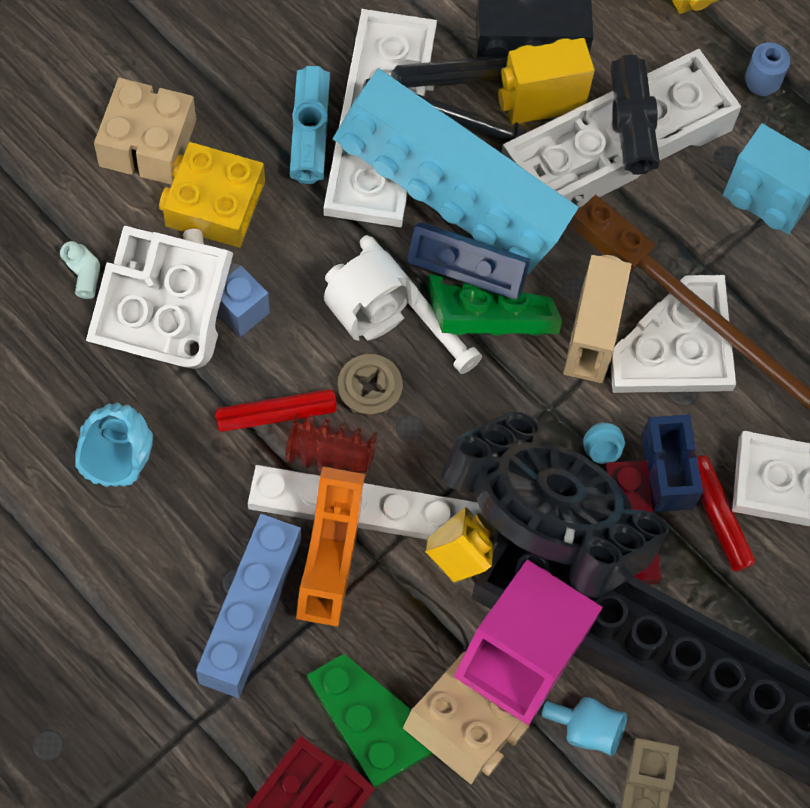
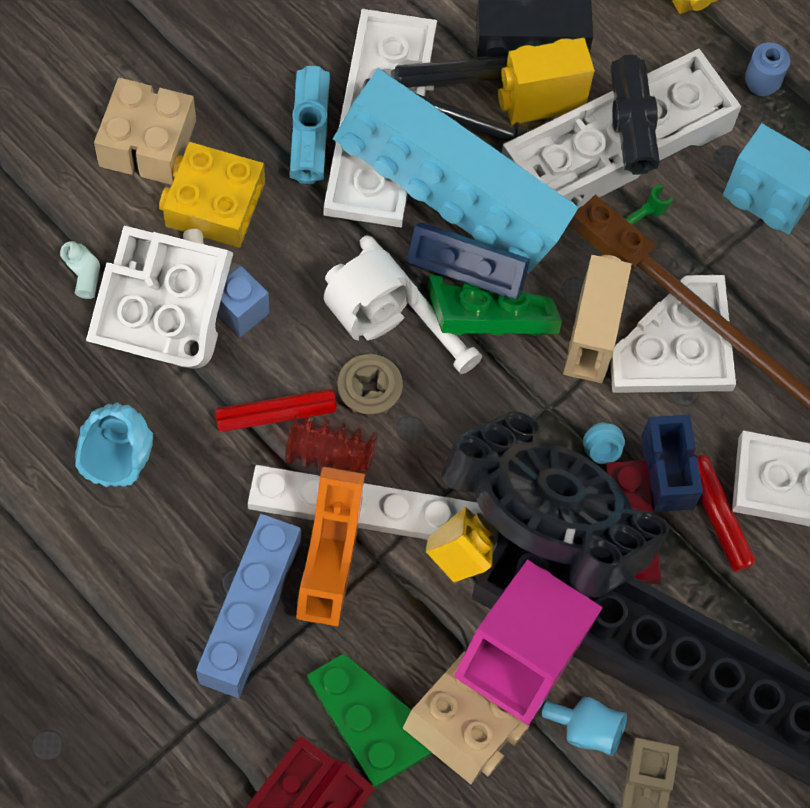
(652, 206): none -> green hand

